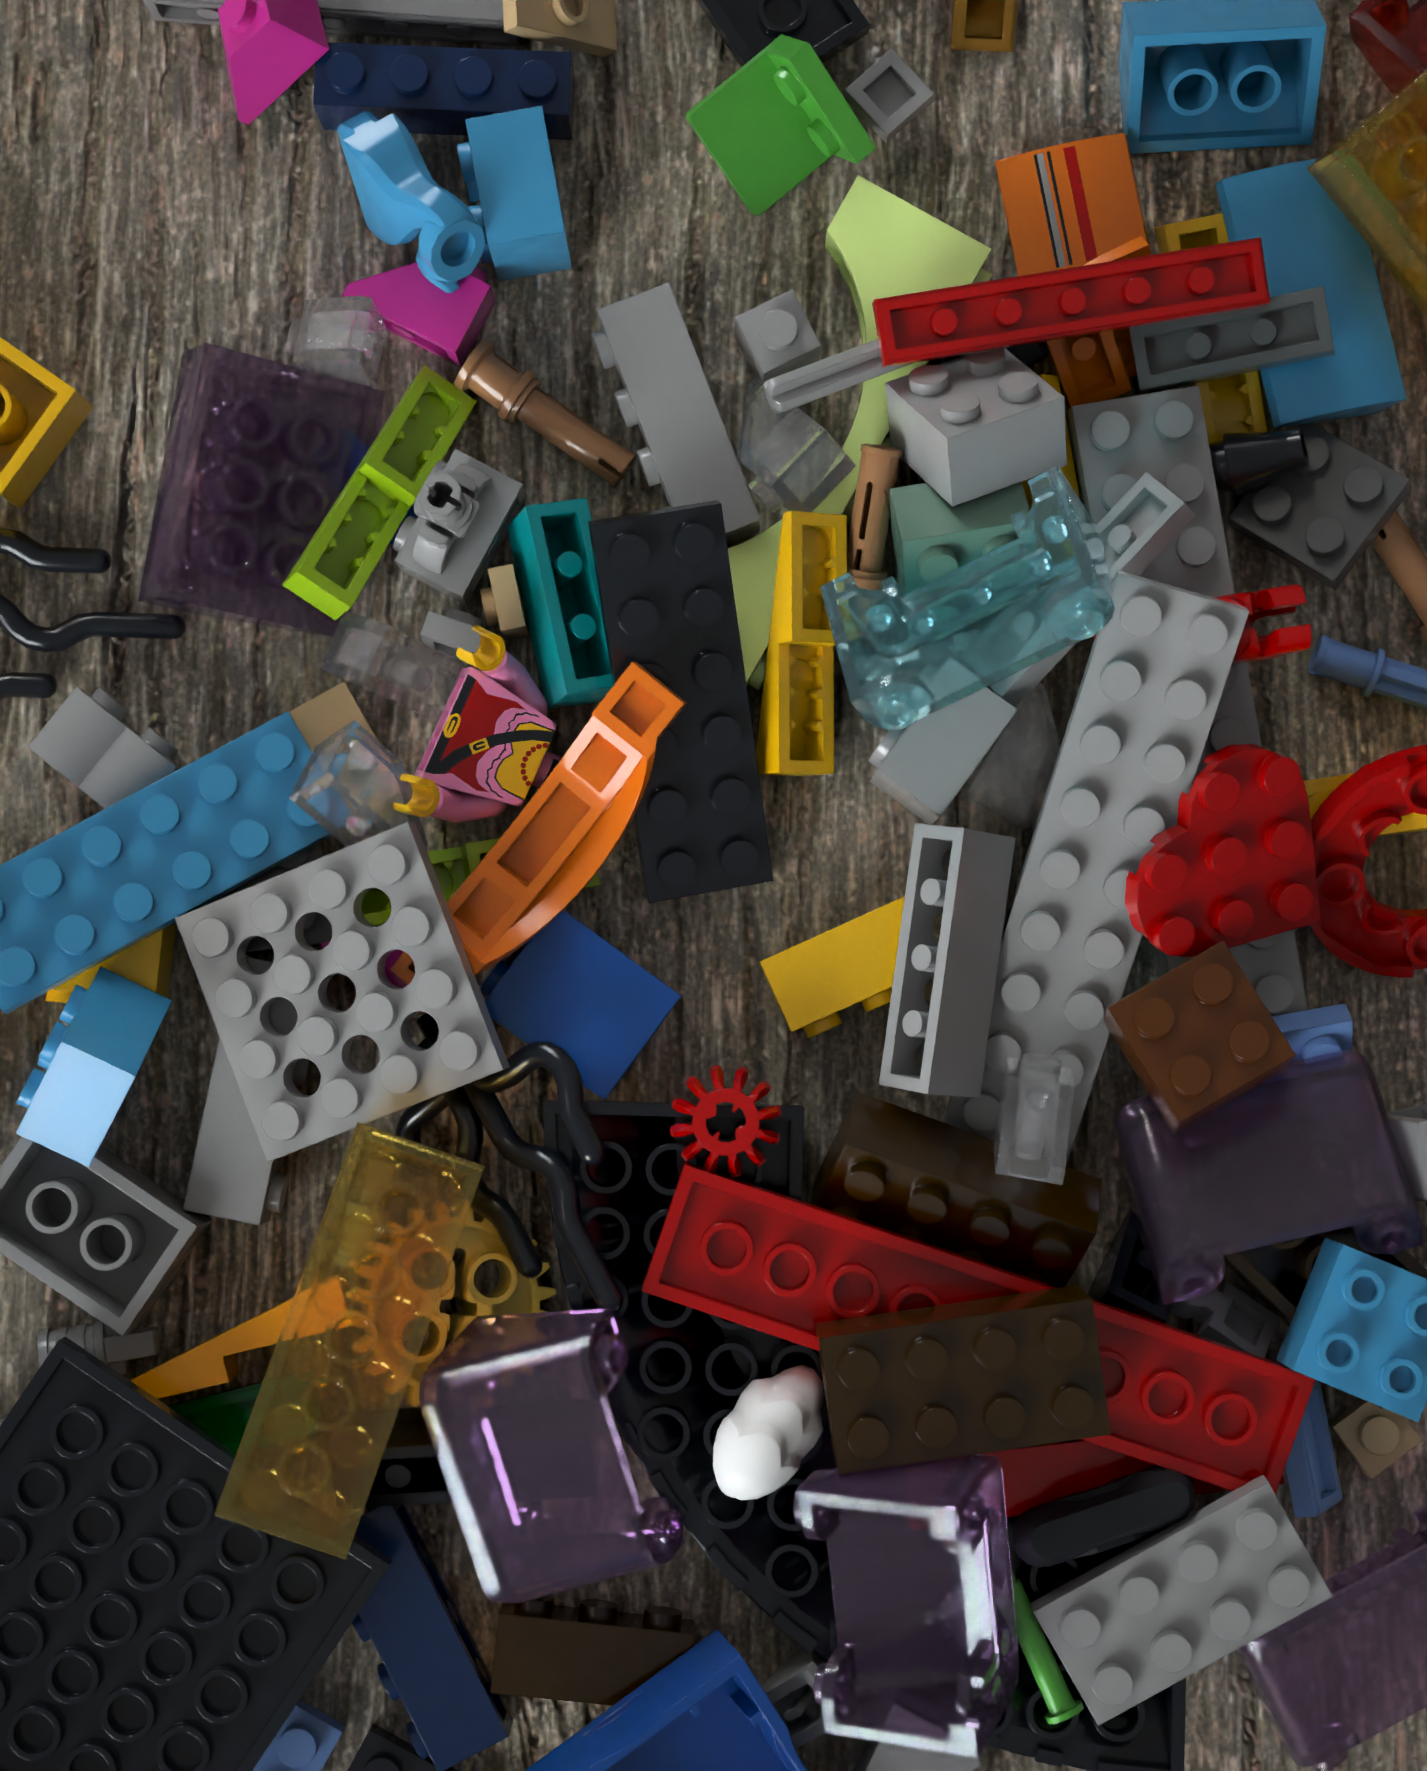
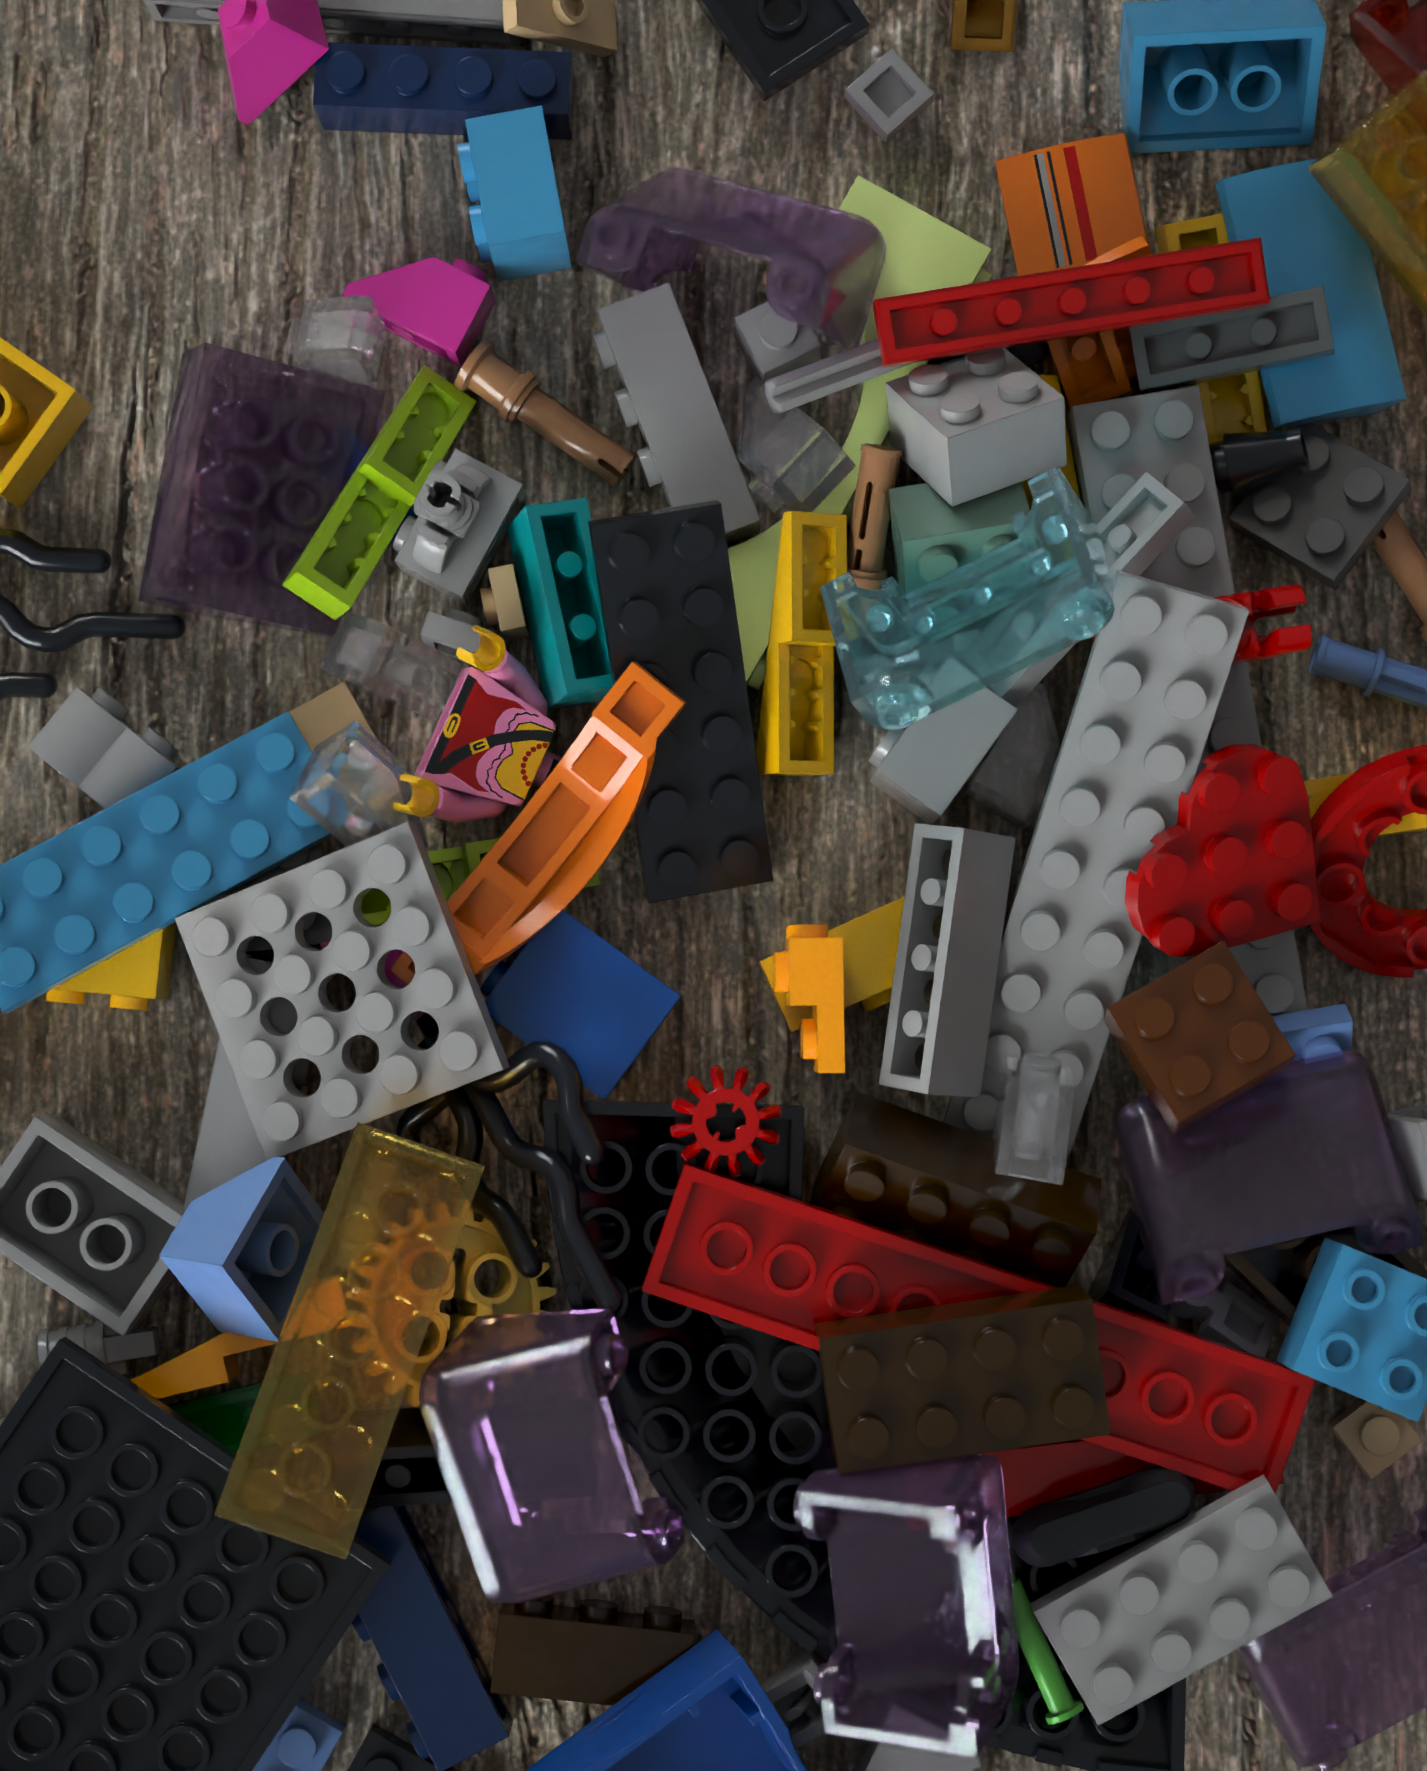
(90, 1064): dark azure brick -> none
(246, 1248): none -> medium blue slope
(406, 202): dark azure hips -> none
(768, 1433): white arm -> none
(777, 123): bright green bracket -> none
(813, 976): none -> light orange plate
(820, 256): none -> clear purple windscreen
(1312, 1462): light blue tile -> none

